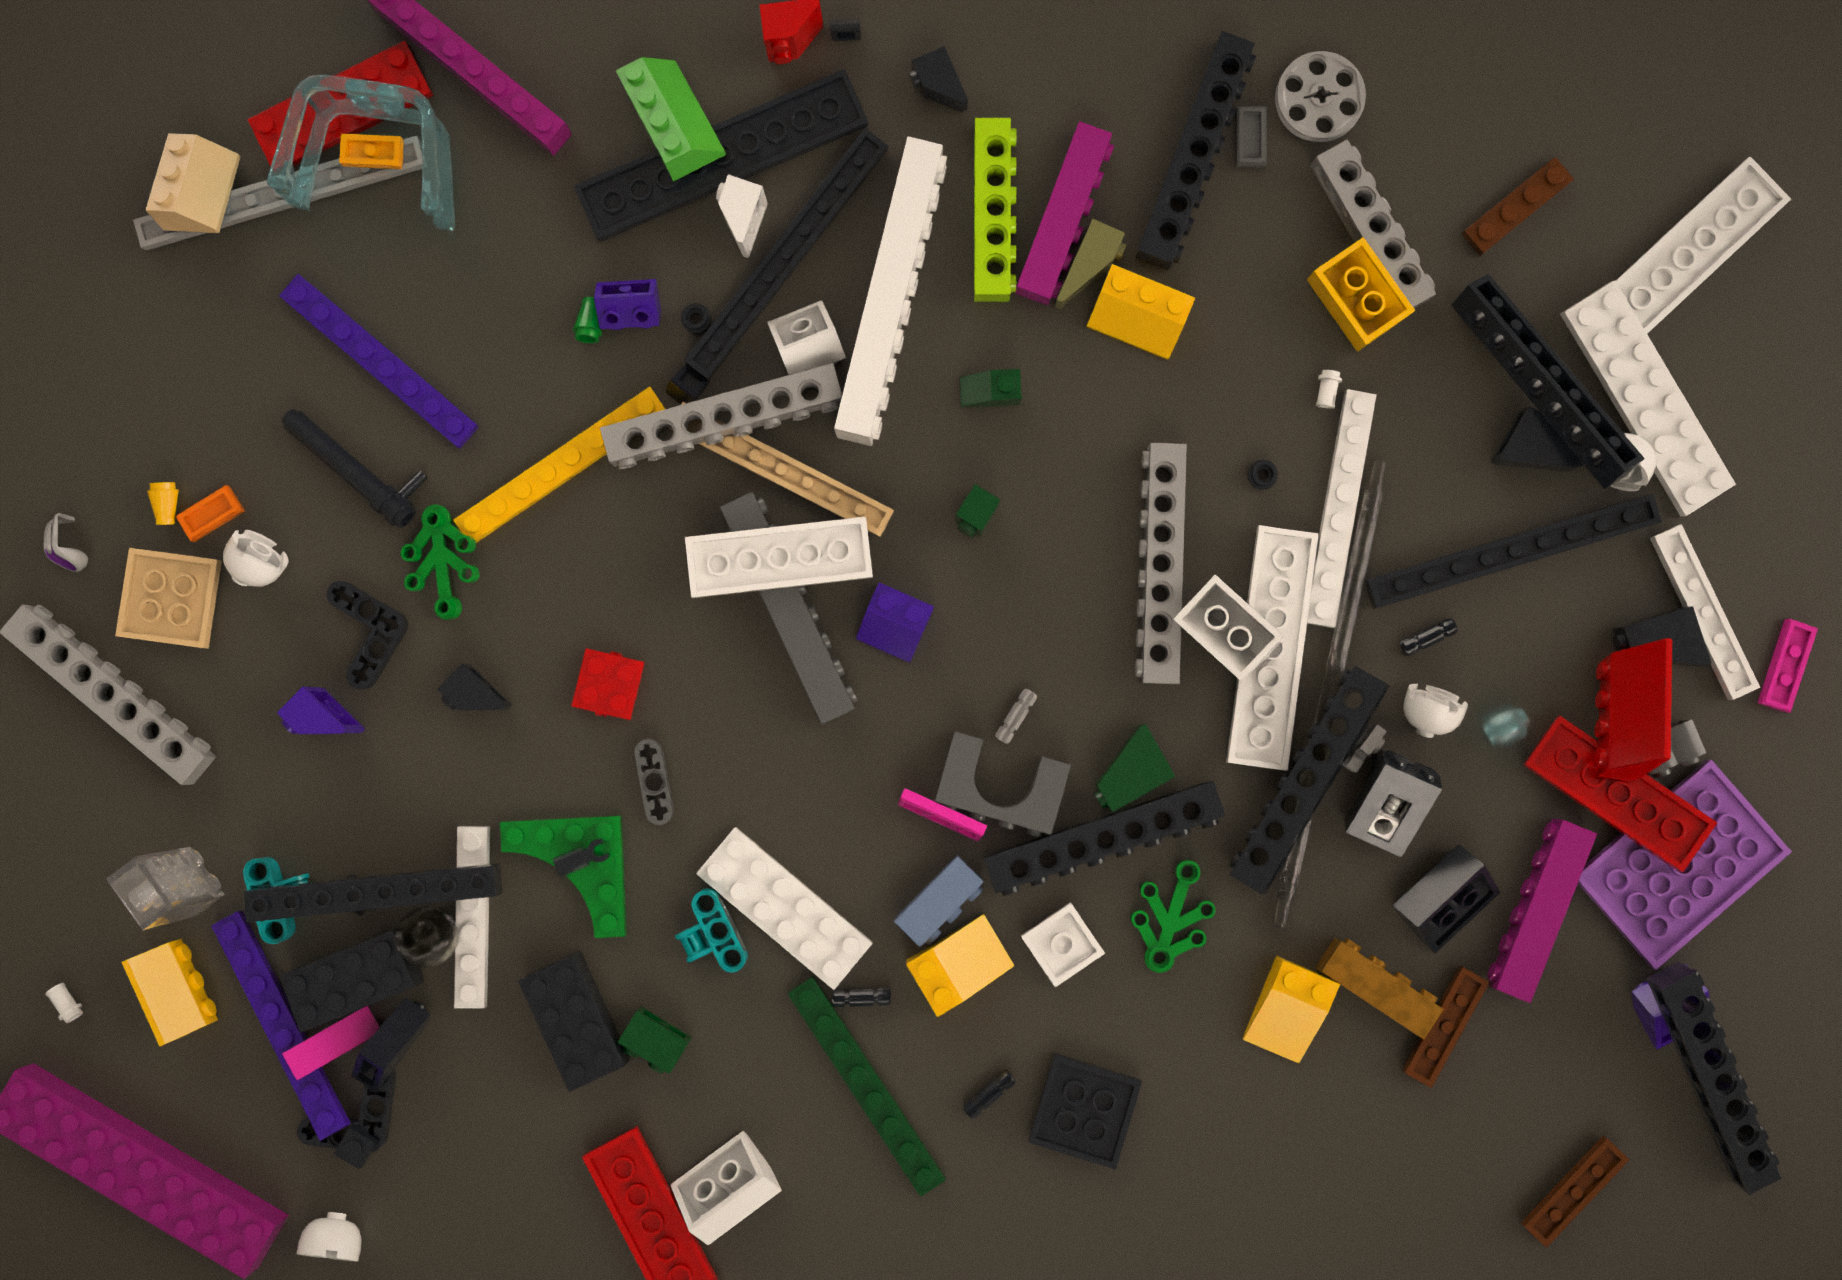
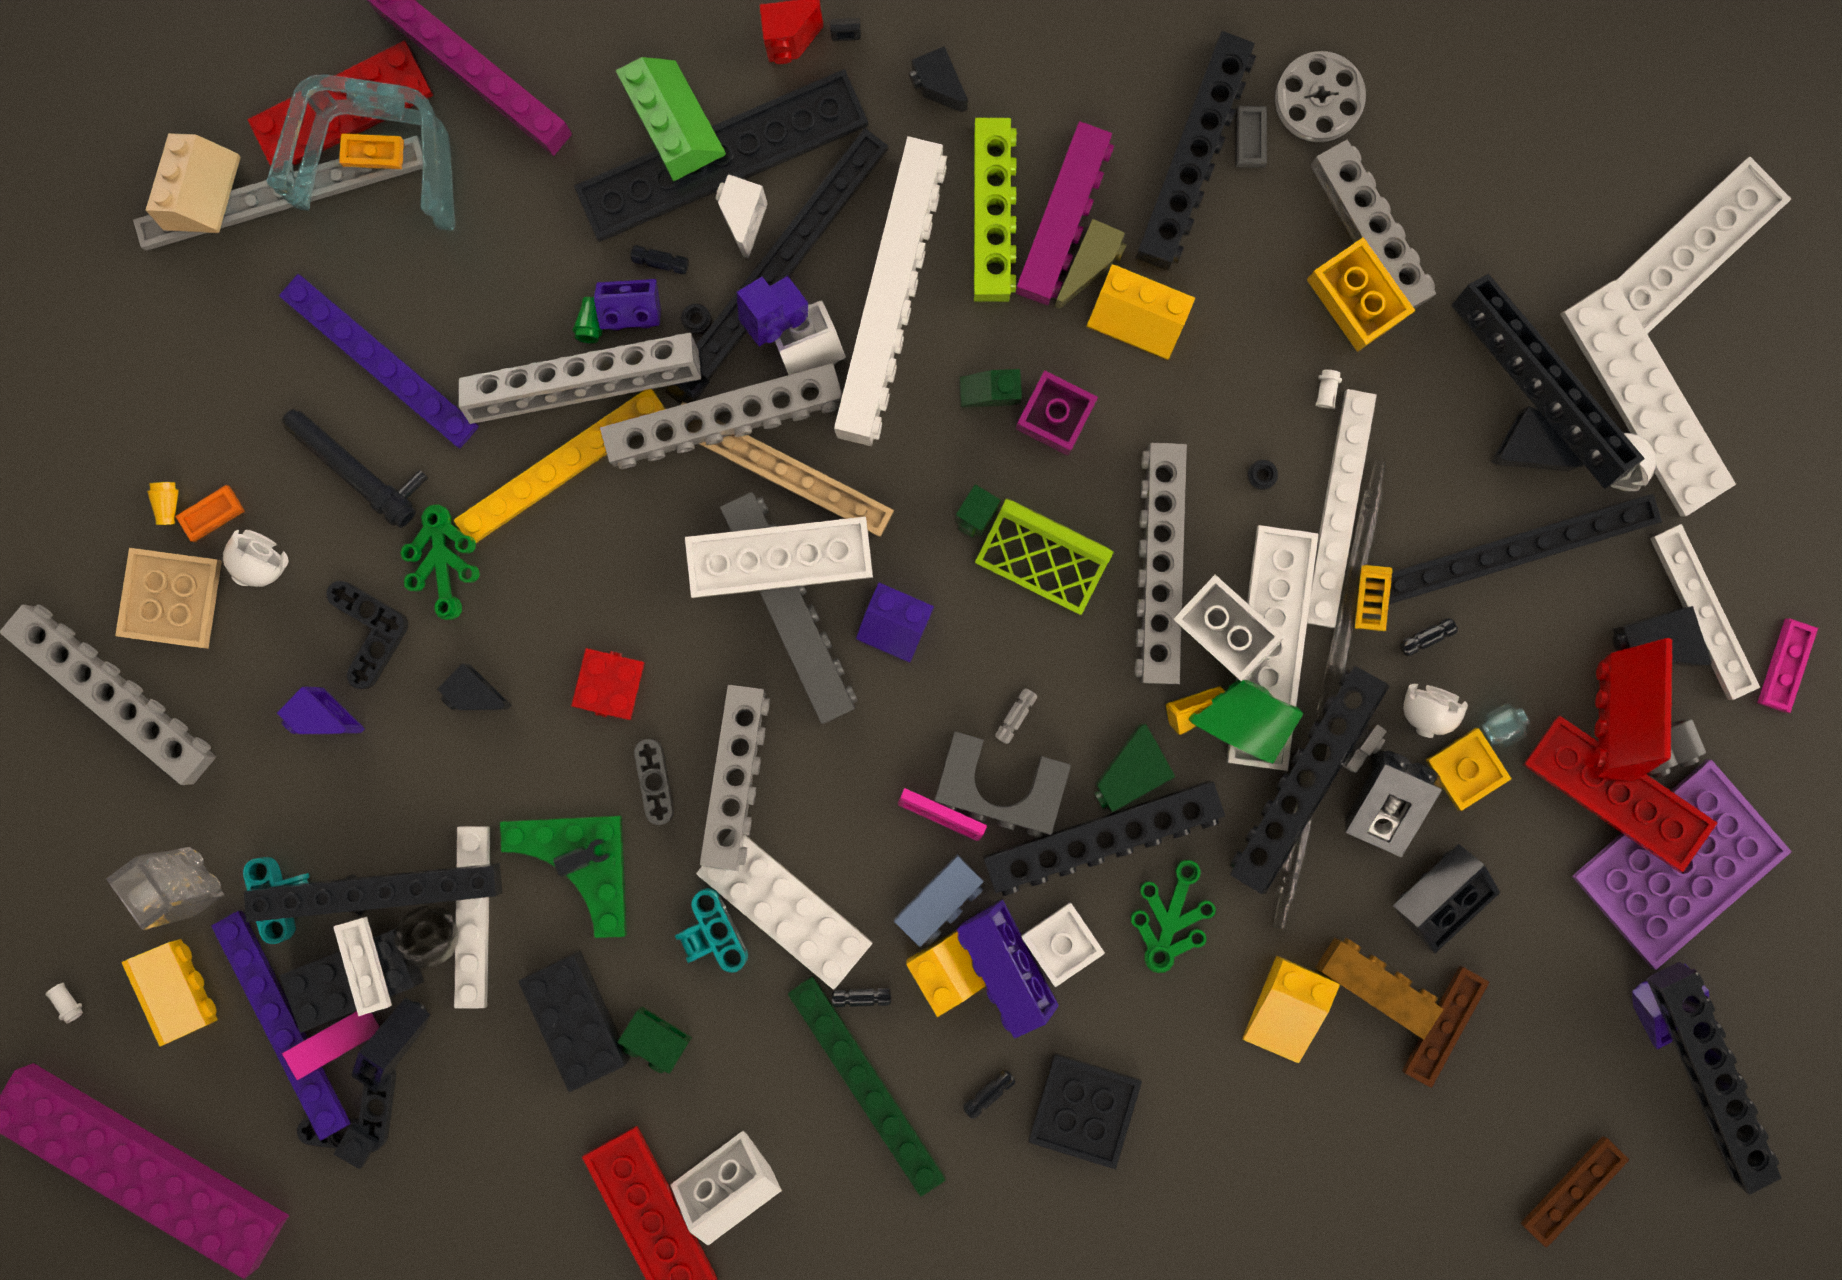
(68, 558): light grey piece -> none
(331, 1238): white cylinder -> none
(362, 966): none -> white plate
(579, 378): none -> light grey brick
(659, 259): none -> black axle
(737, 701): none -> light grey brick
(770, 309): none -> dark purple brick
(1007, 969): none -> dark purple slope
(1055, 532): none -> lime fence
(1056, 413): none -> magenta brick
(1181, 710): none -> yellow slope
(1249, 720): none -> green slope
(1380, 573): none -> yellow slope
(1468, 769): none -> yellow plate
(1517, 206): reddish brown plate -> none
(1541, 909): magenta brick -> none

